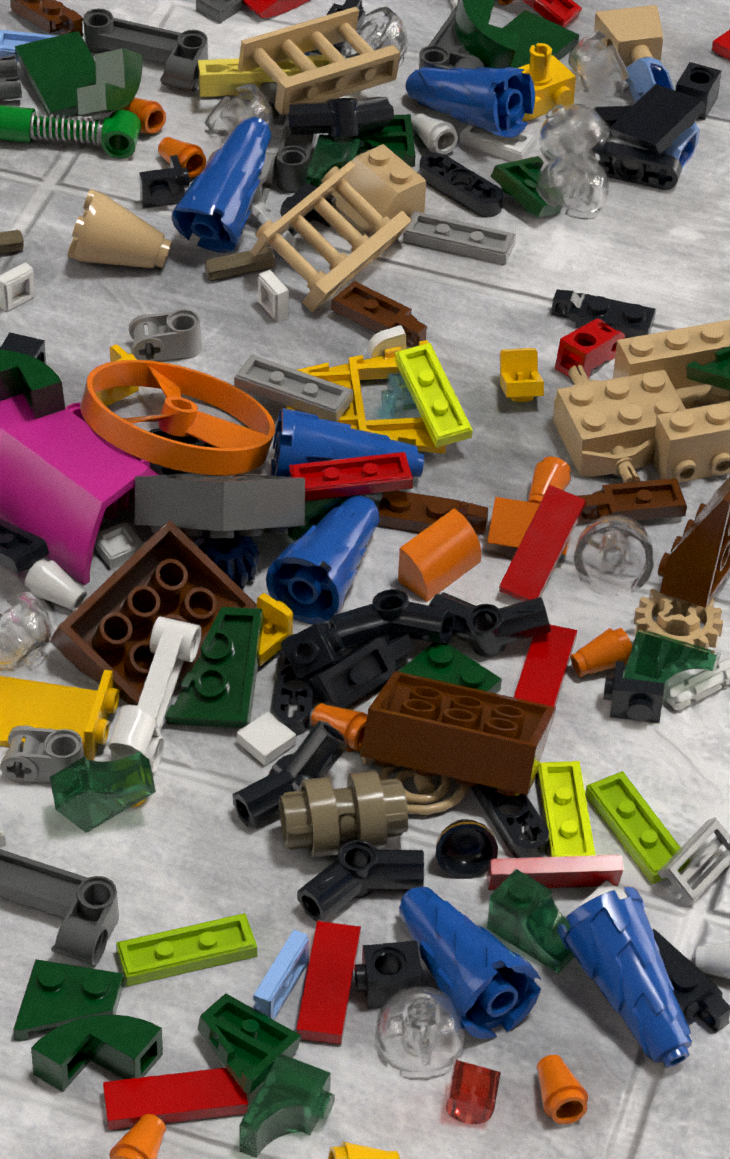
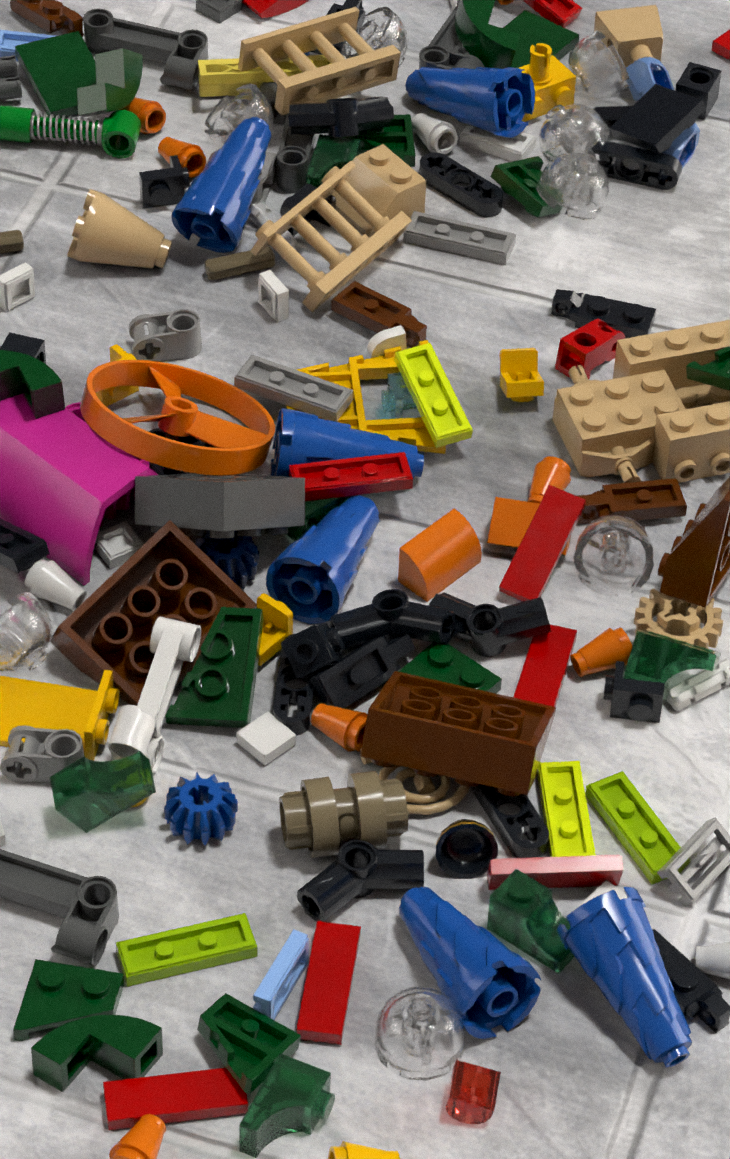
(201, 809): none -> blue gear
(309, 761): black piece -> none
(387, 970): black brick -> none
(418, 511): reddish brown hinge -> none
(561, 1092): orange cone -> none

